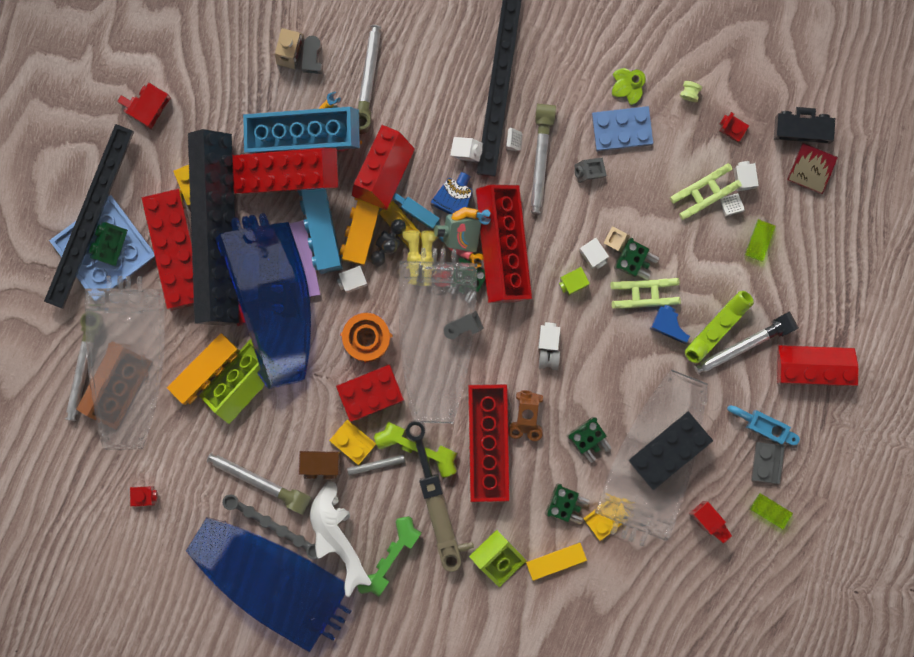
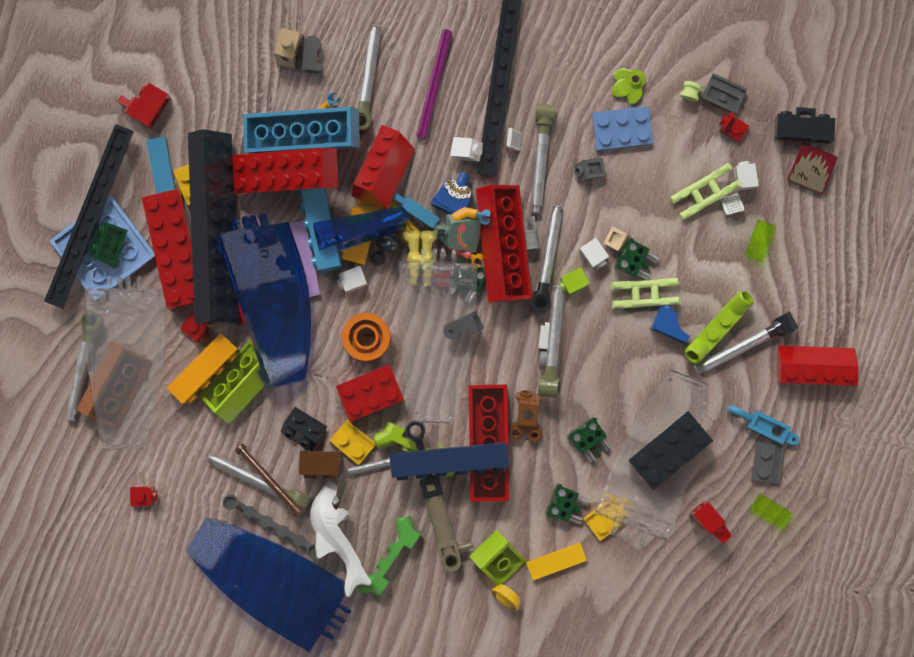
(160, 164): none -> dark azure tile
(195, 331): none -> red bracket
(297, 511): none -> reddish brown bar
(303, 429): none -> black bracket
(358, 228): none -> clear blue wedge
(434, 83): none -> magenta axle
(449, 459): none -> dark blue brick
(506, 597): none -> yellow hat
(531, 234): none -> light grey hinge
(547, 262): none -> flat silver piece
(550, 384): none -> flat silver piece
(724, 93): none -> dark grey plate

